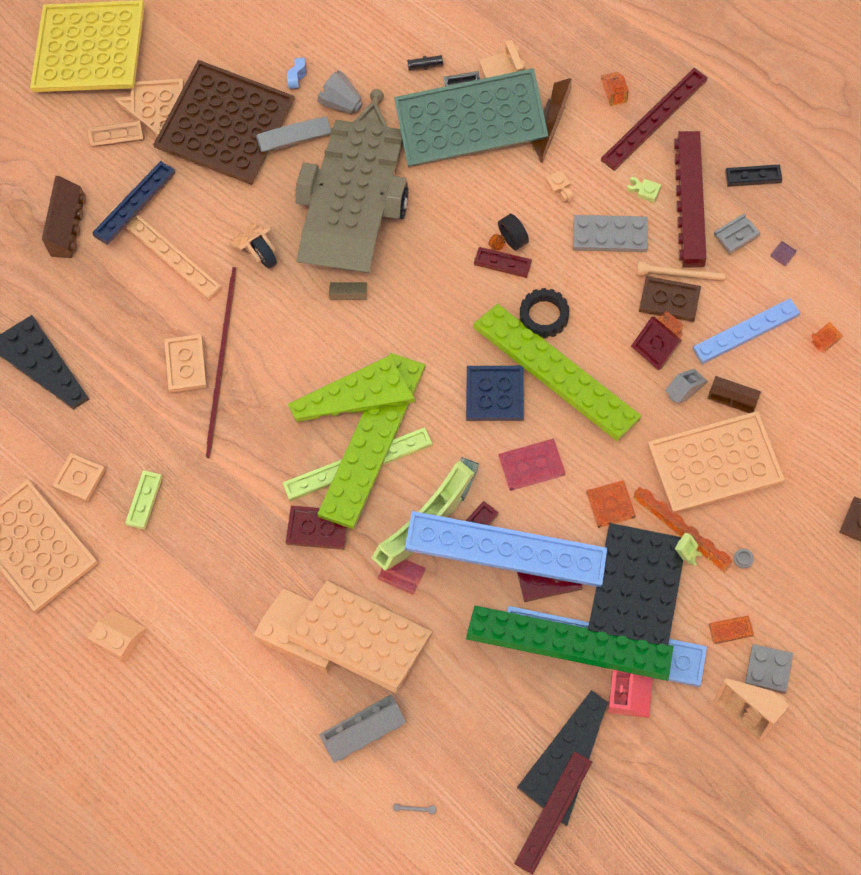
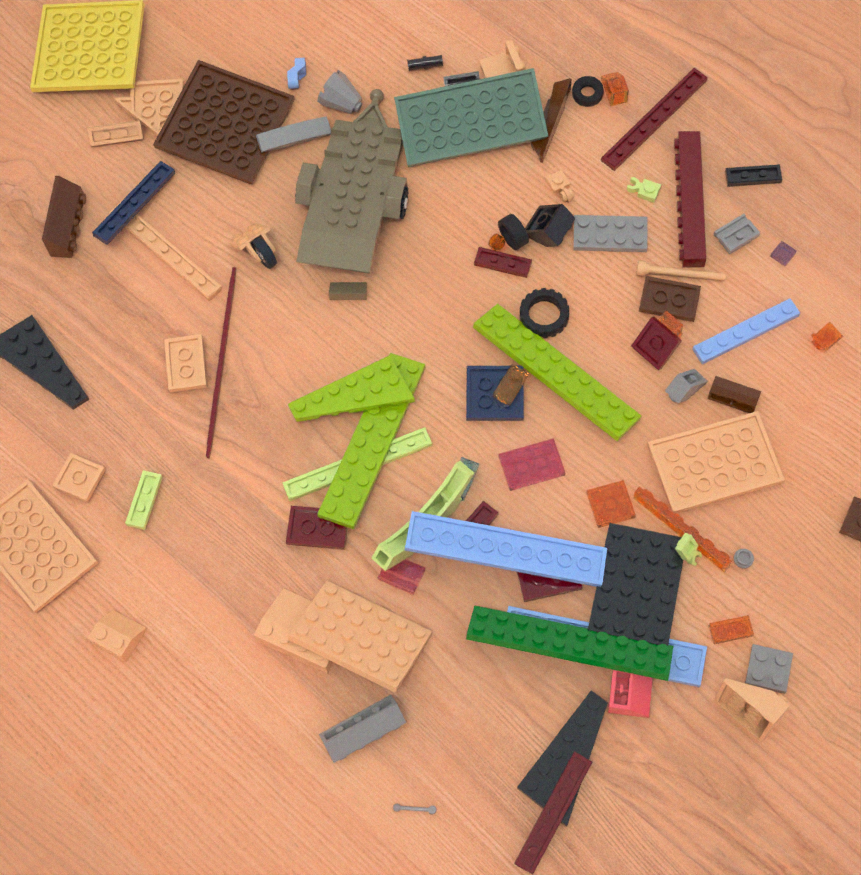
(510, 384): none -> clear orange plate
(549, 224): none -> black slope
(586, 81): none -> black tyre

